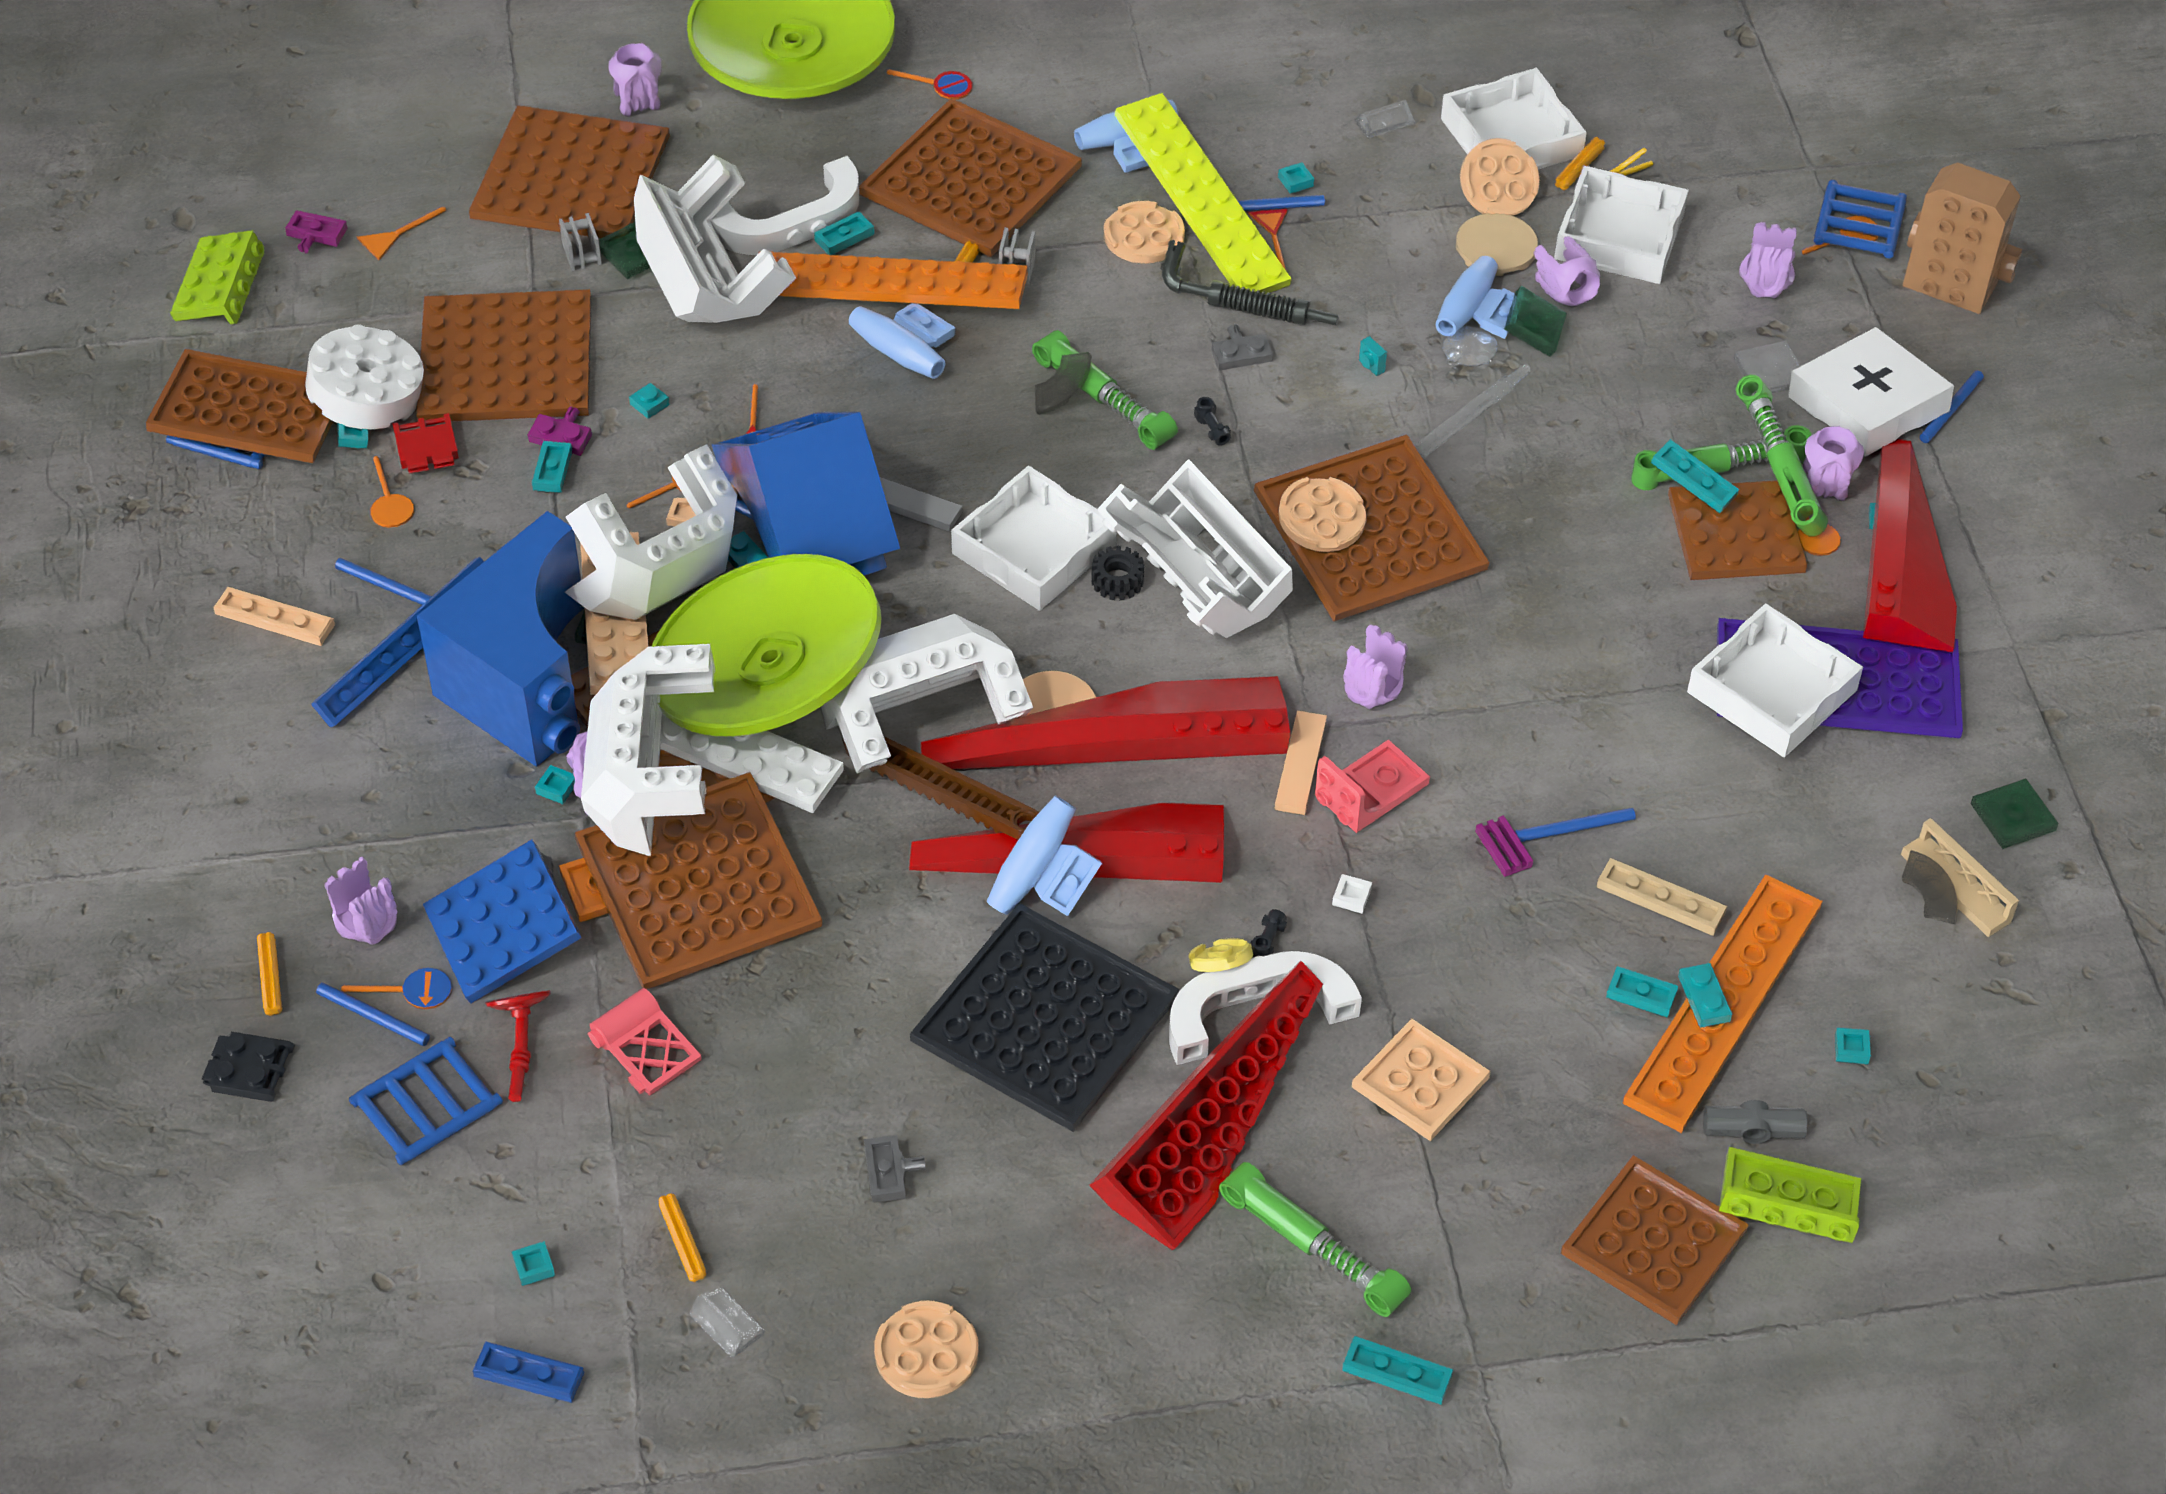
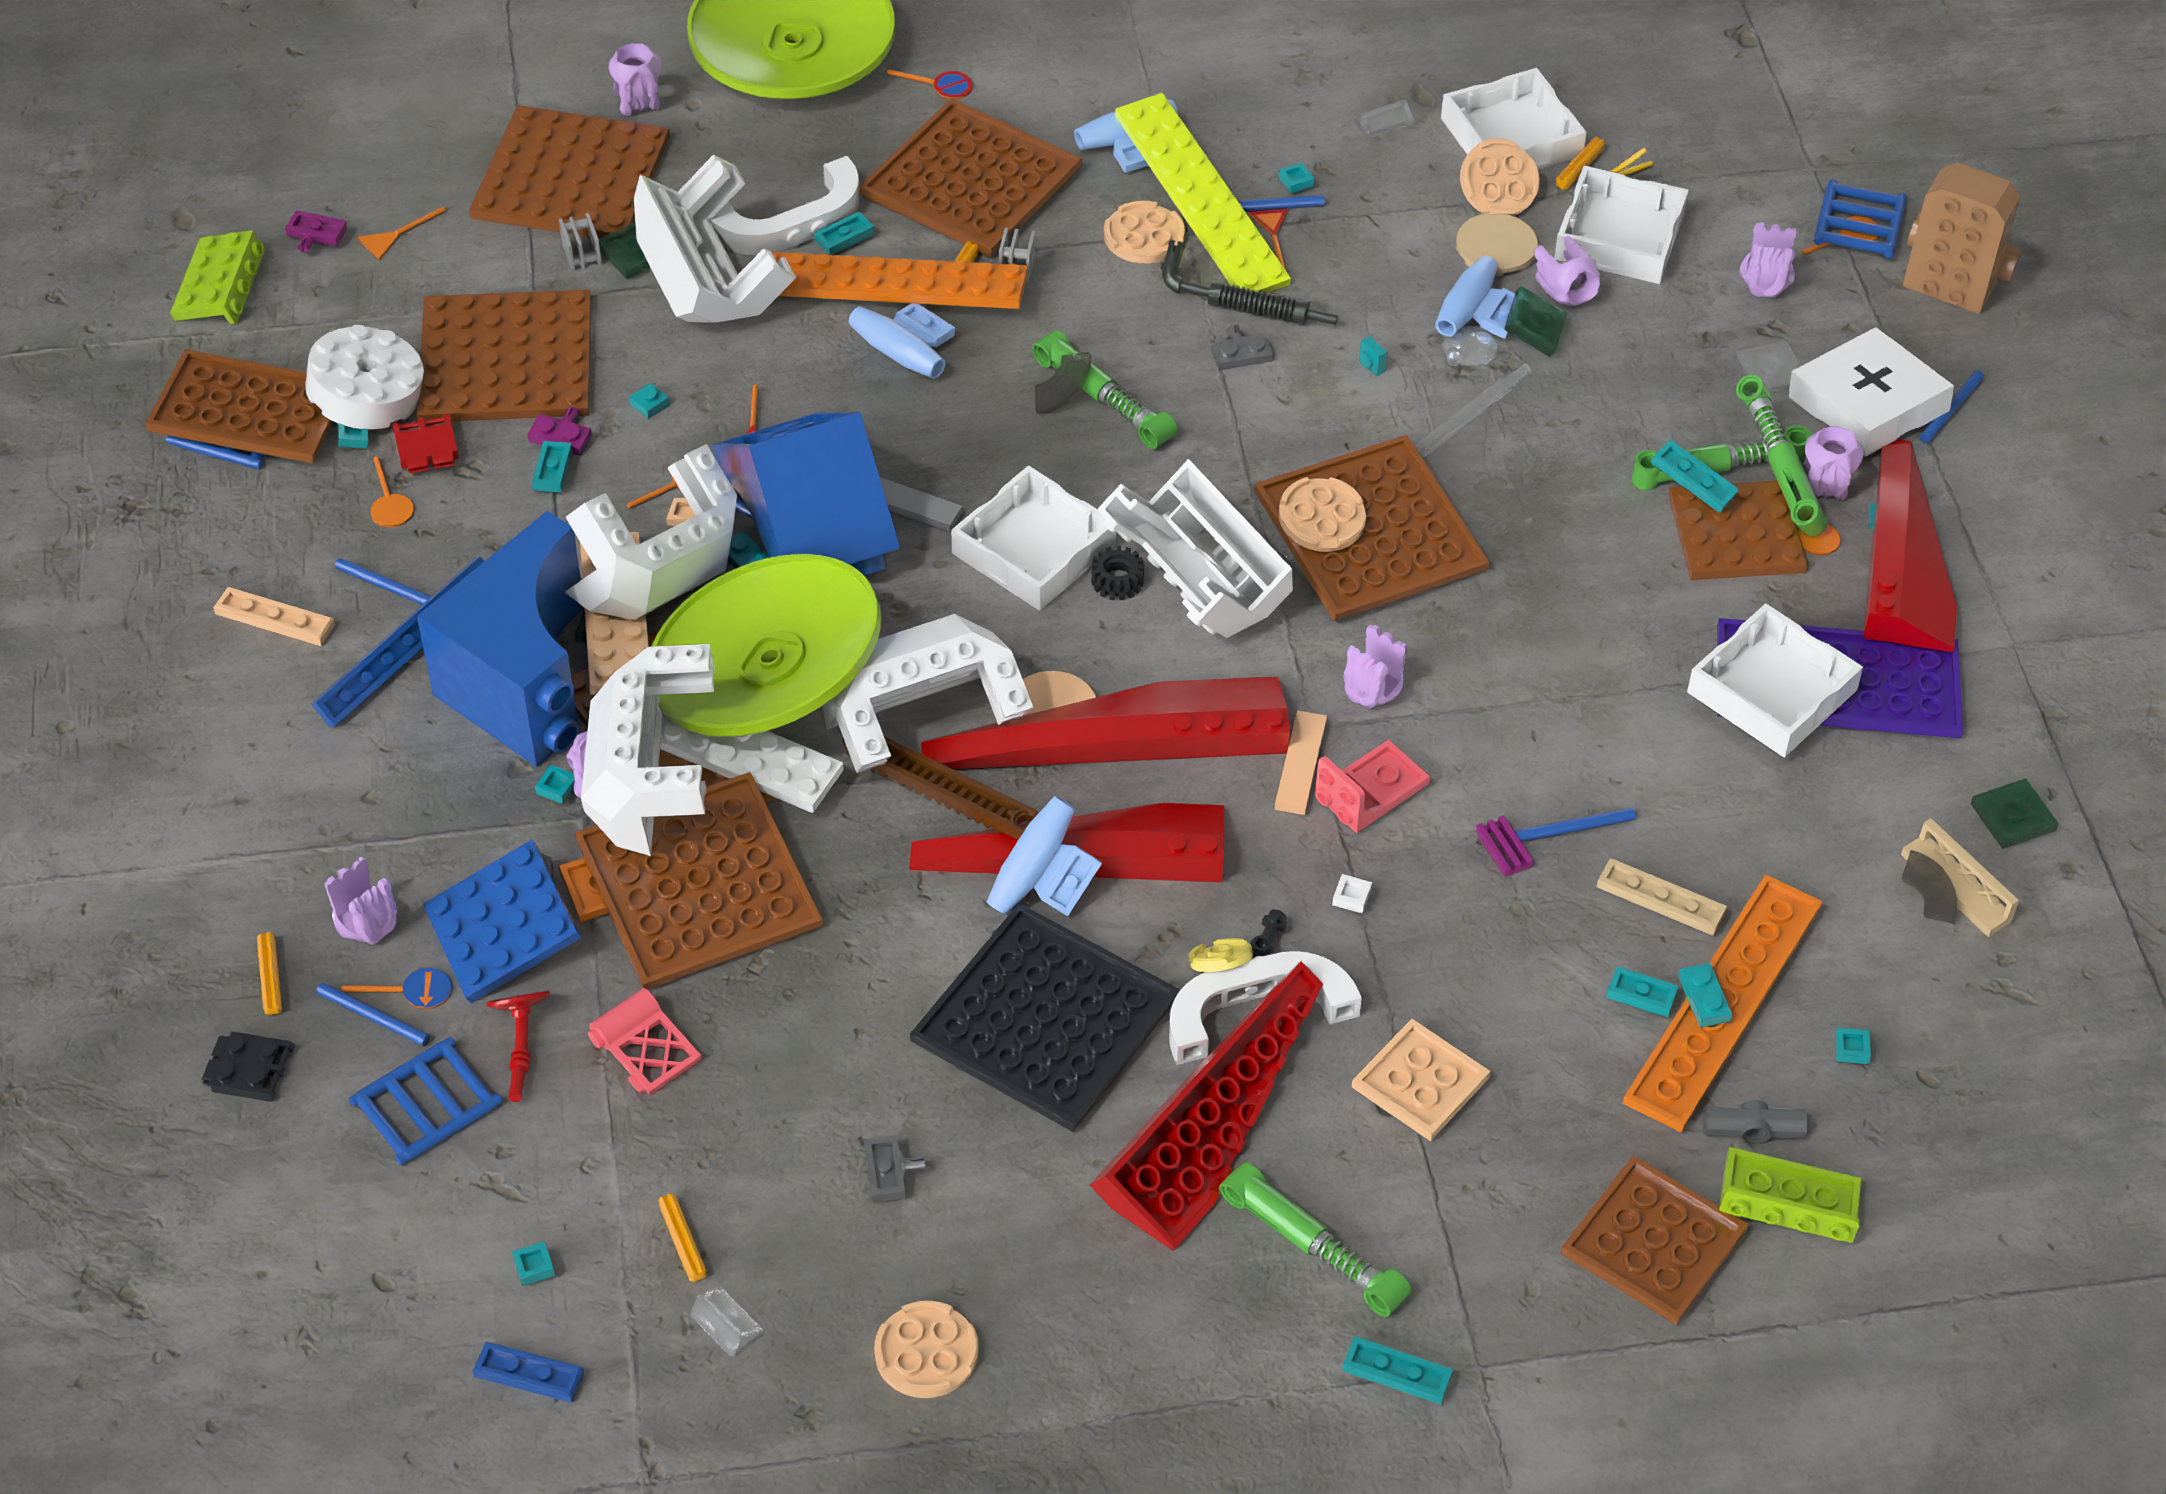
(1204, 414): black bar -> none

